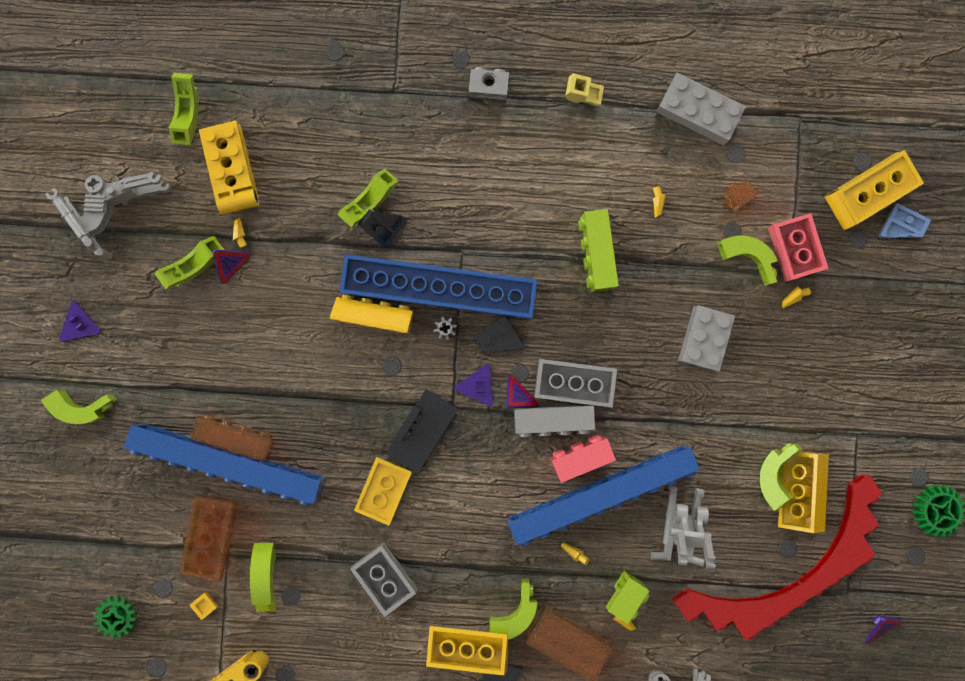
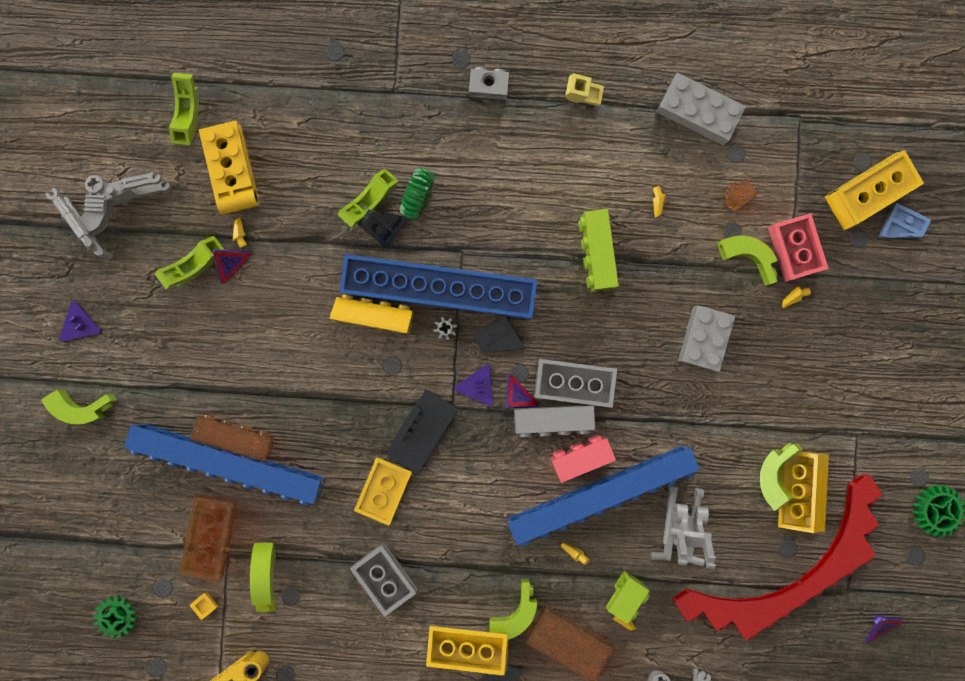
(417, 193): none -> green gear

